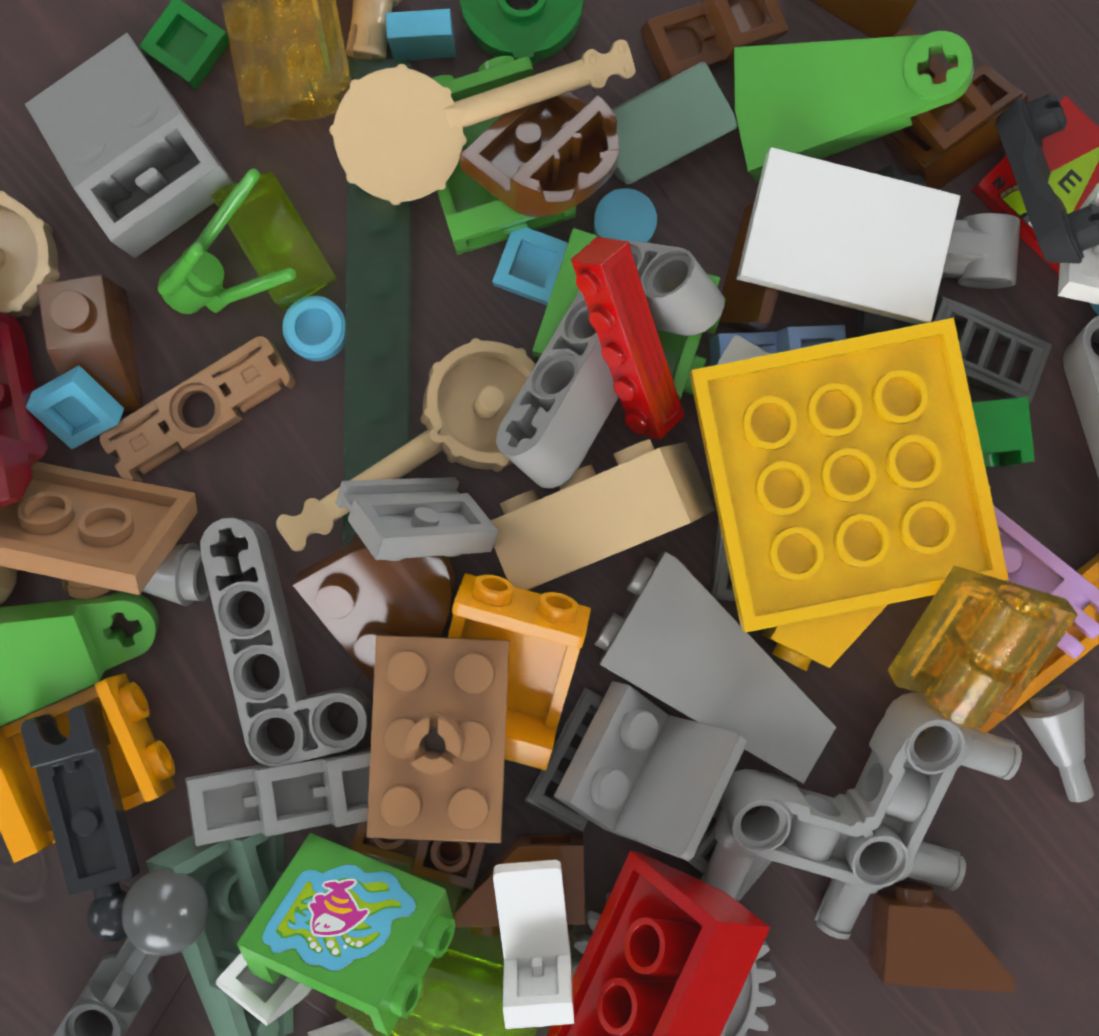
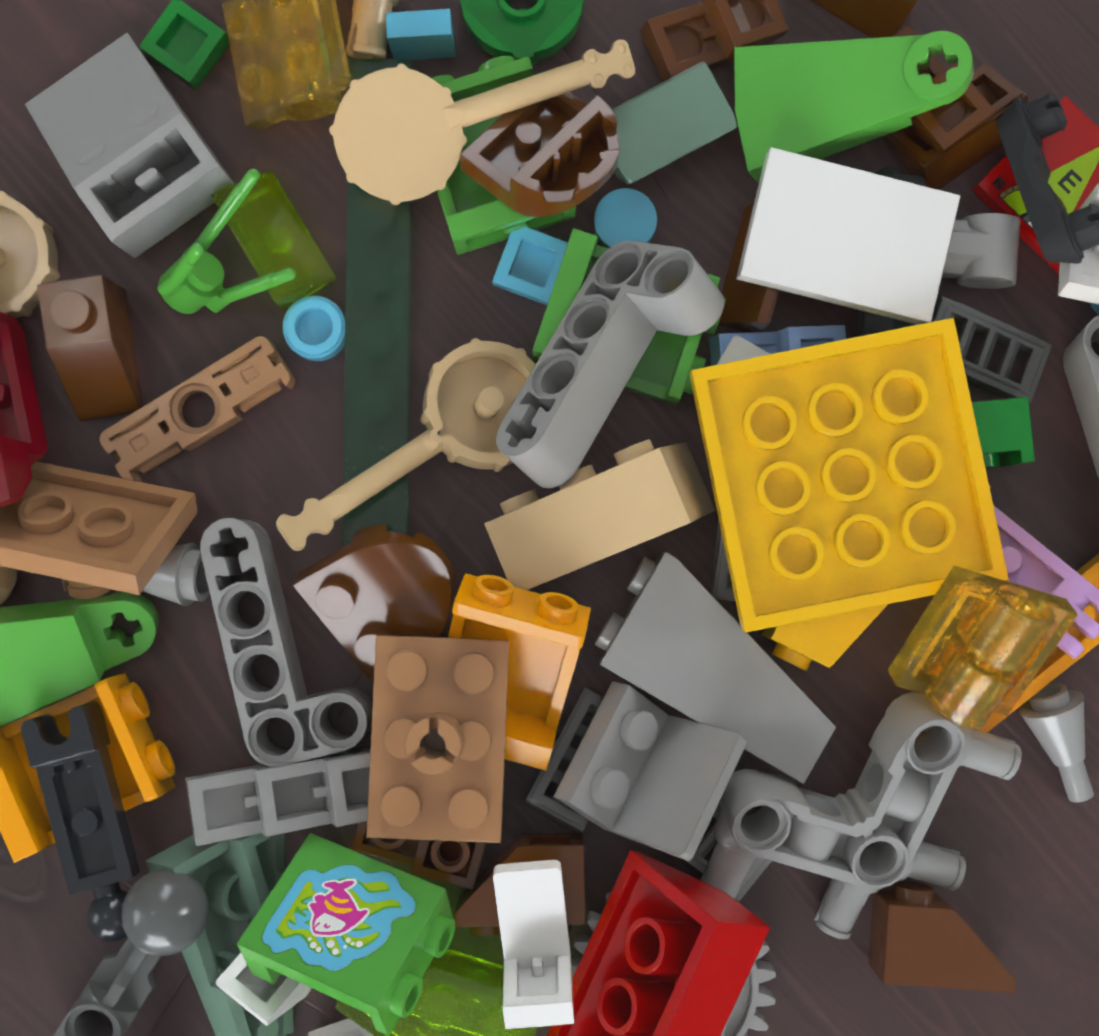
(75, 407): medium azure tile -> none
(416, 518): light grey plate -> none
(628, 336): red piece -> none

